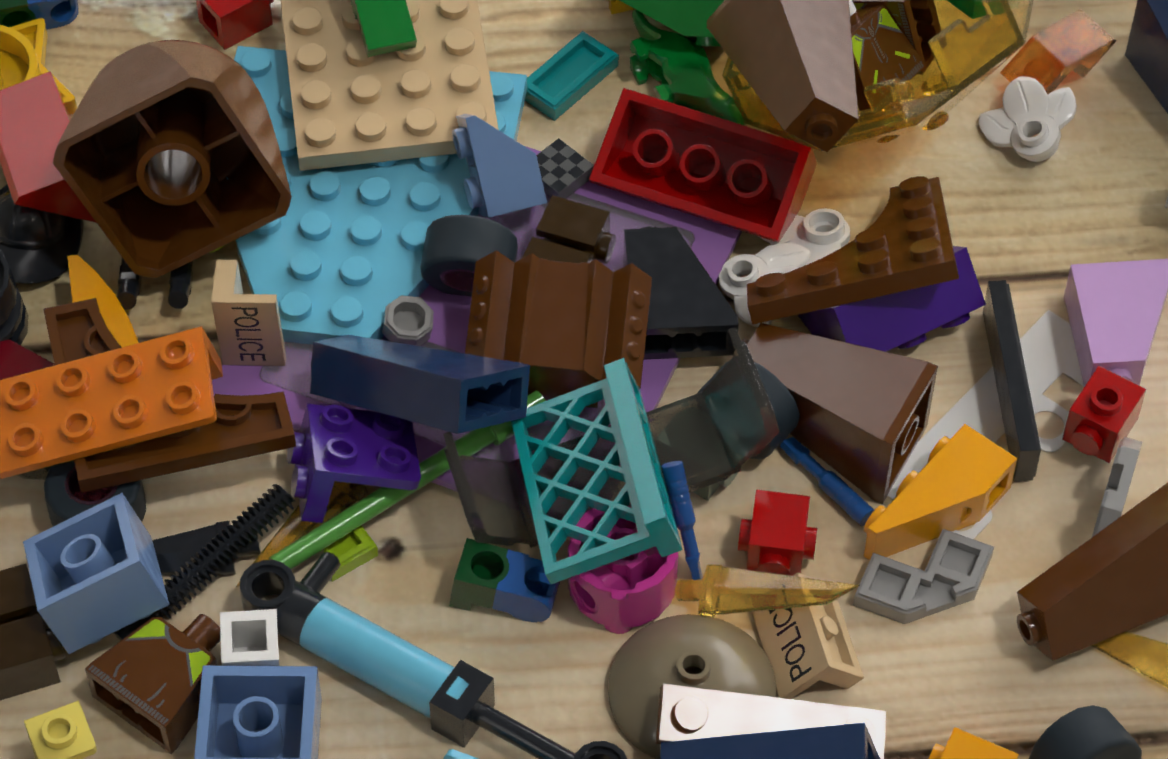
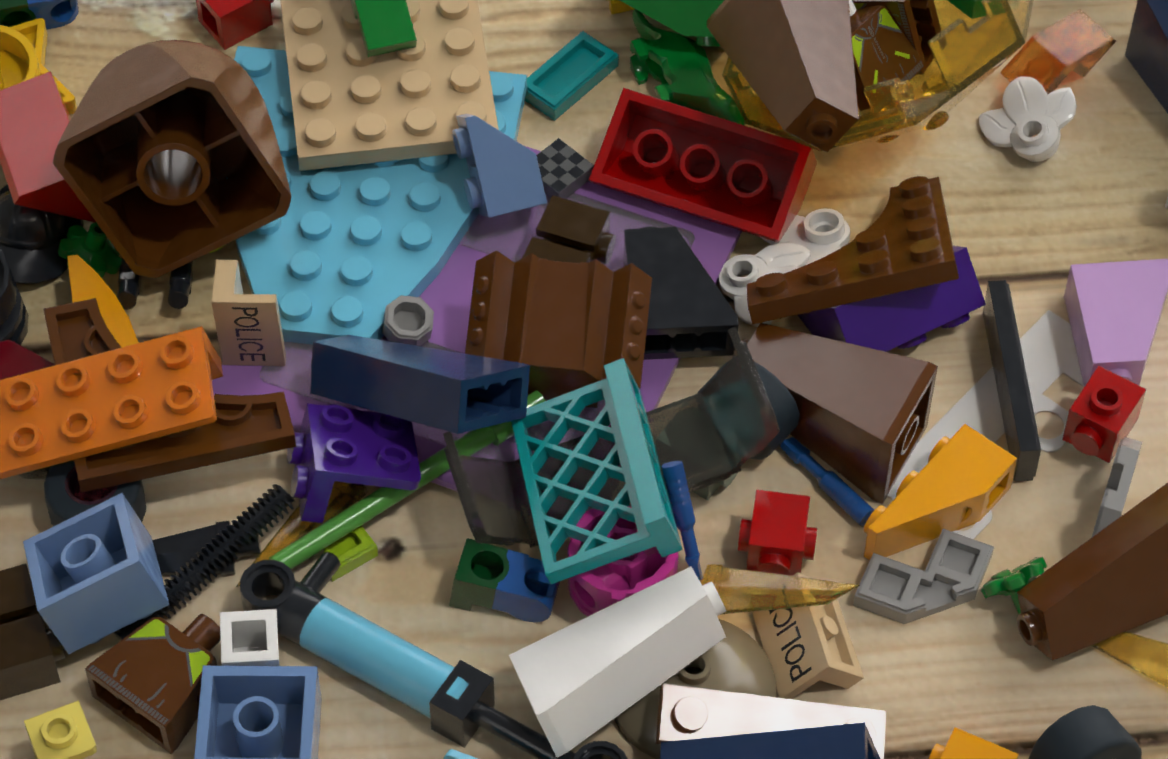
(92, 248): none -> green plant
(454, 247): black wheel -> none
(617, 656): none -> white slope
(1009, 583): none -> green plant

